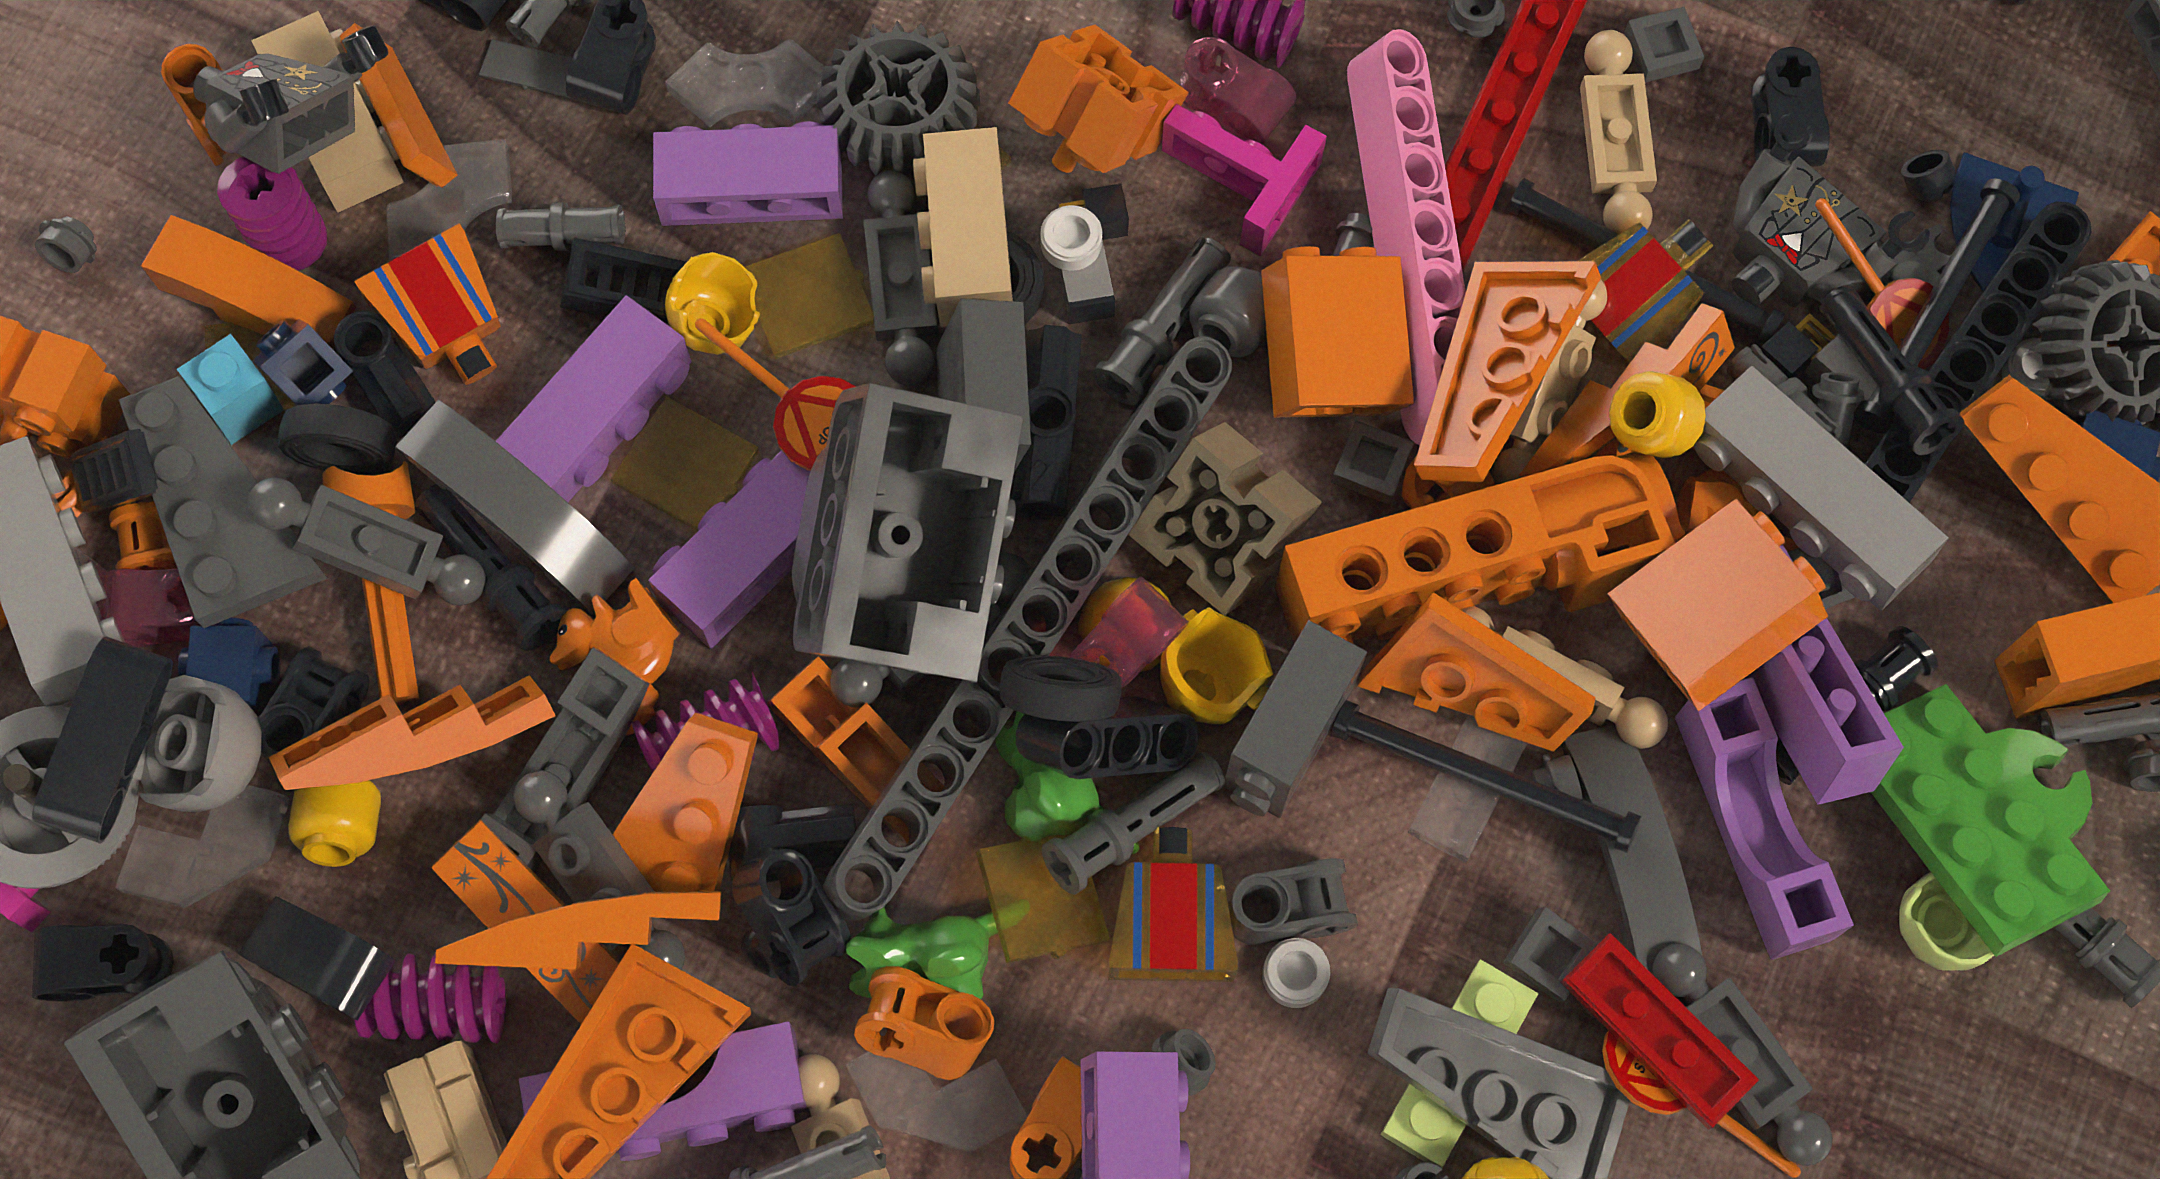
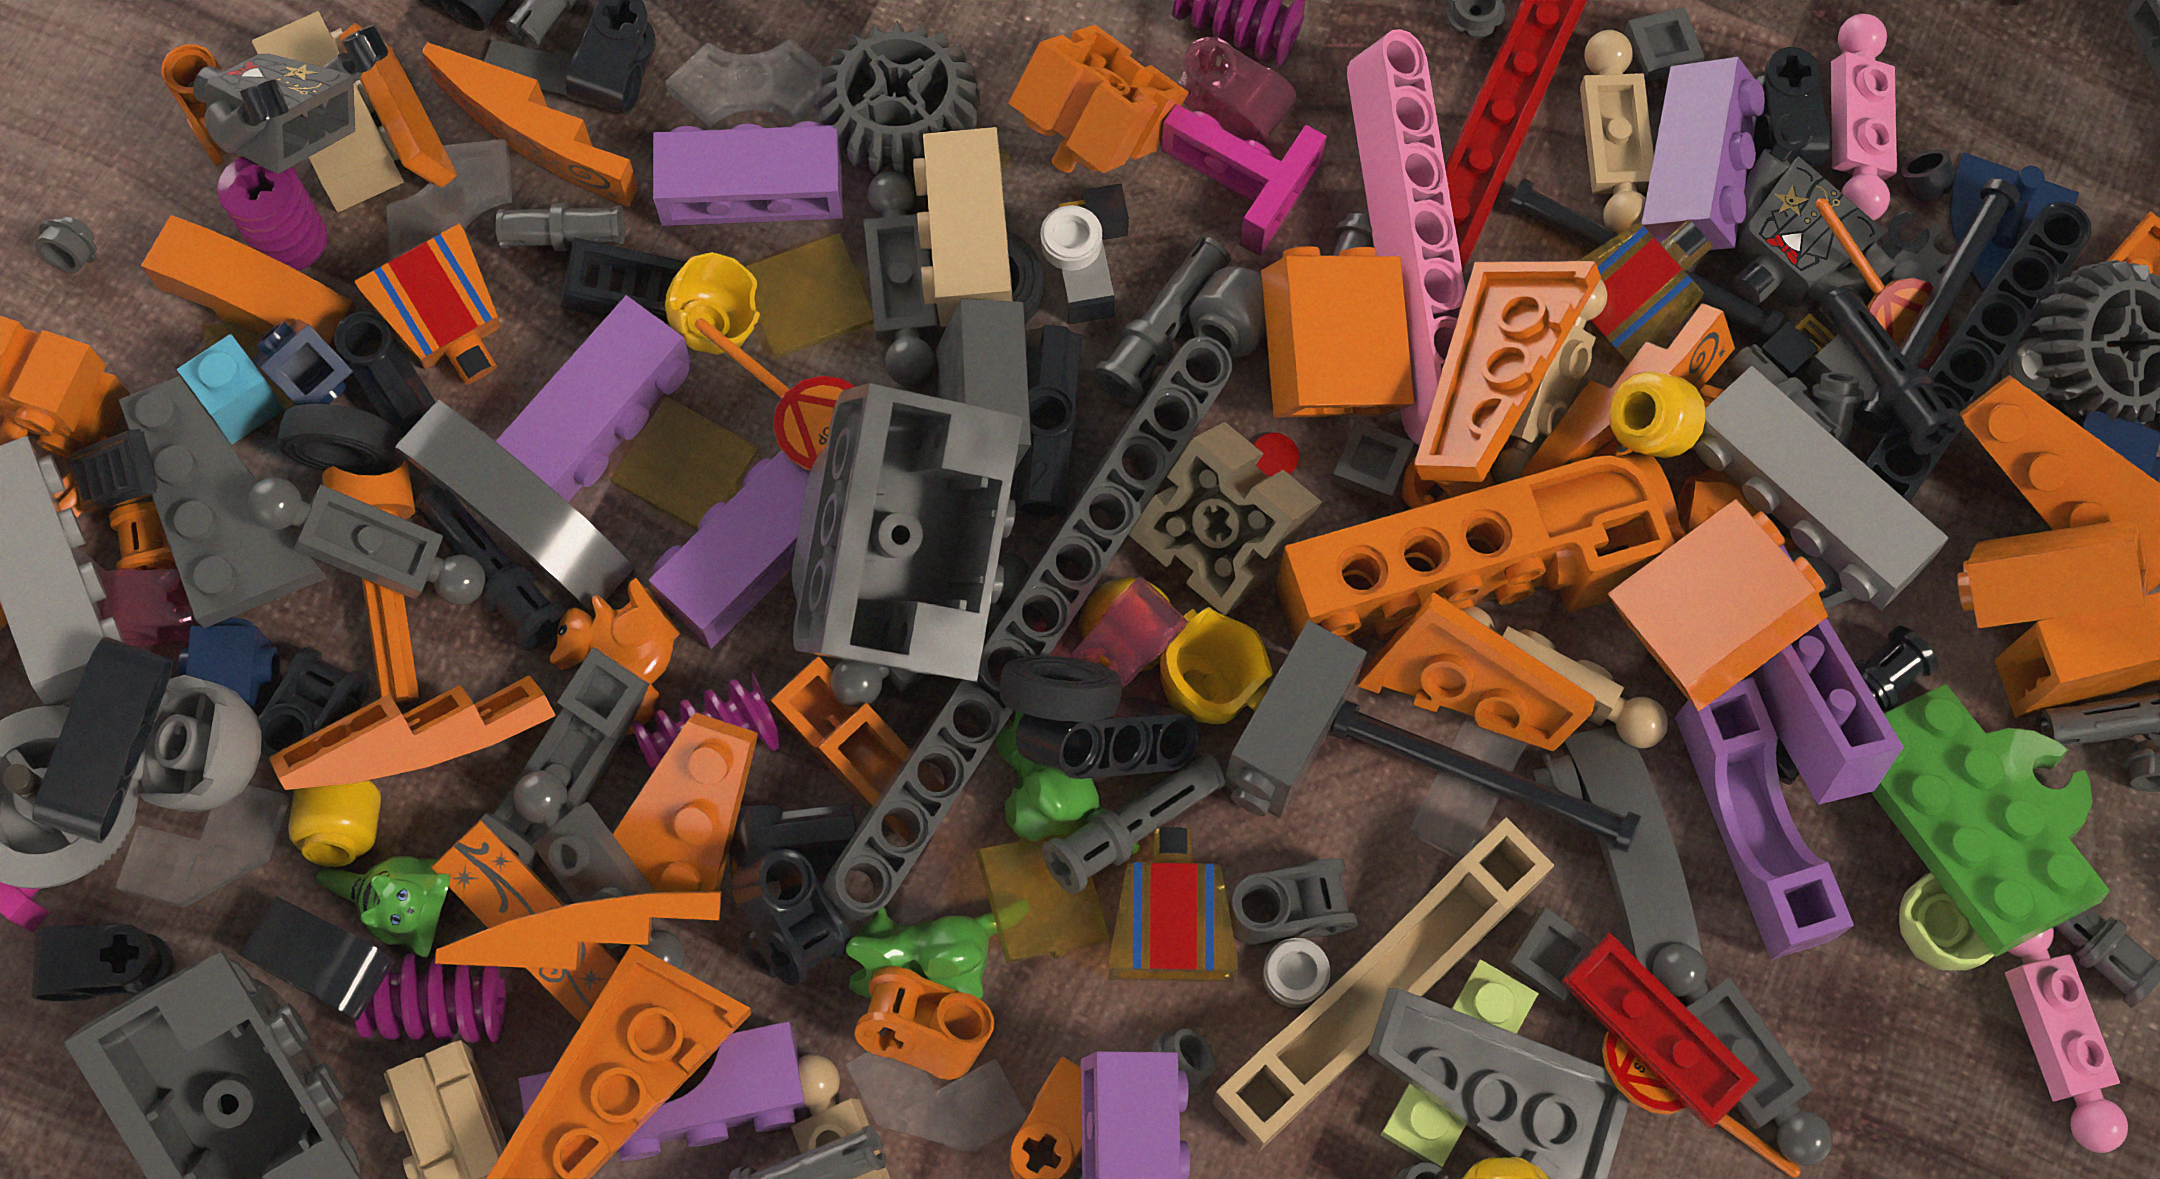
(394, 899): none -> bright green animal
(516, 111): none -> orange slope
(1279, 454): none -> red piece
(1410, 957): none -> tan arch
(1704, 150): none -> medium lavender brick
(1864, 114): none -> bright pink plate
(2055, 574): none -> orange brick
(2067, 1041): none -> bright pink plate

